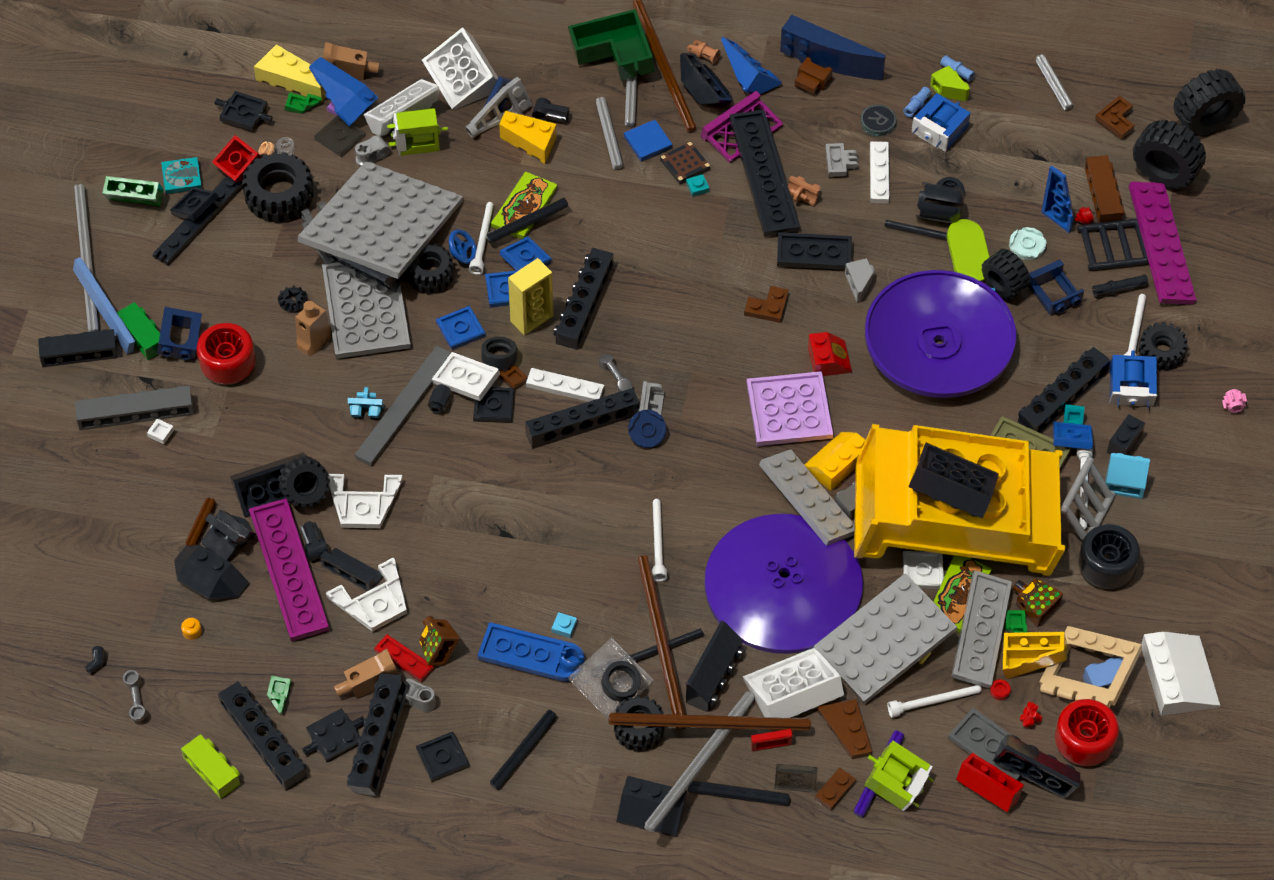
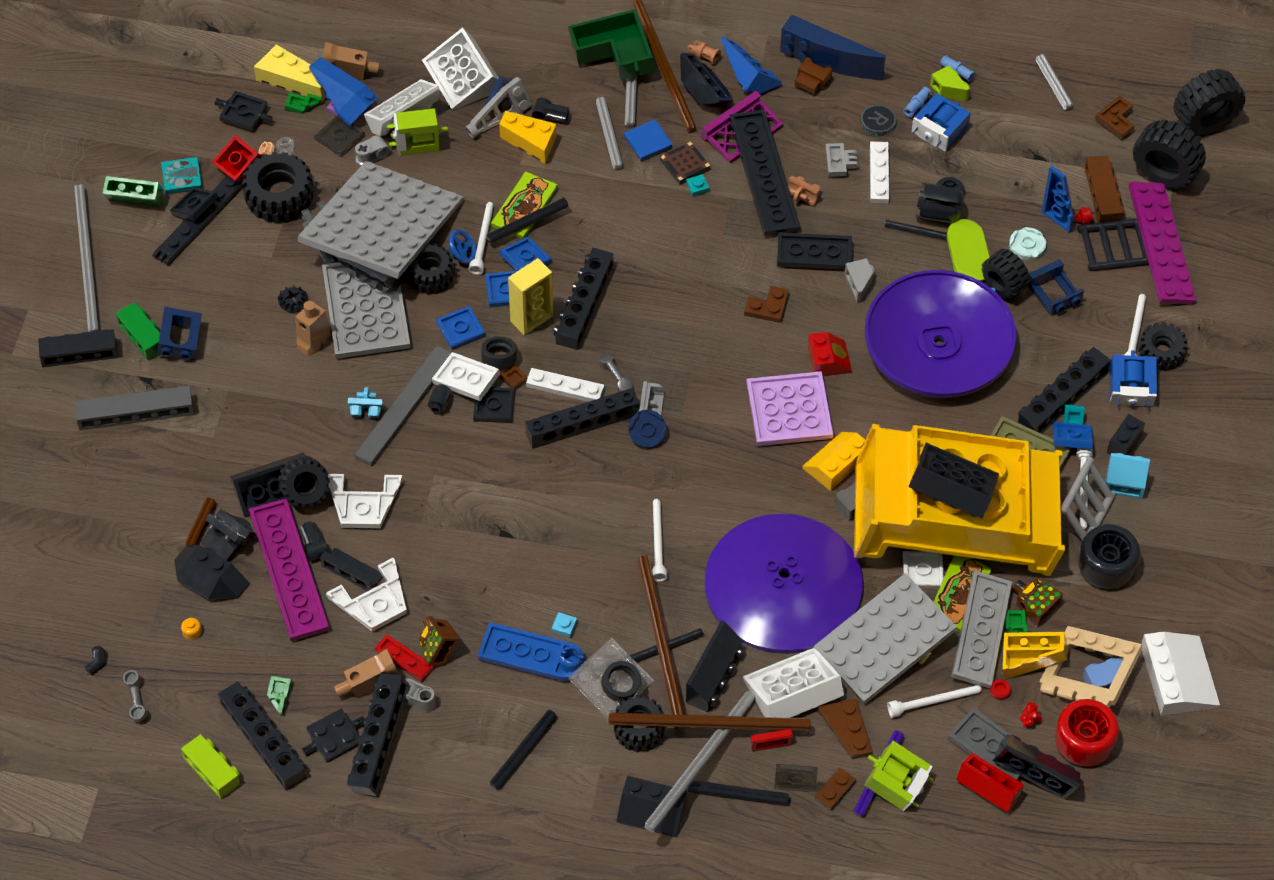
(103, 305): medium blue tile -> none
(160, 431): white plate -> none
(226, 353): red wheel -> none
(442, 756): black tile -> none
(808, 497): light grey plate -> none
(1112, 287): black pin -> none
(1234, 401): bright pink gear -> none

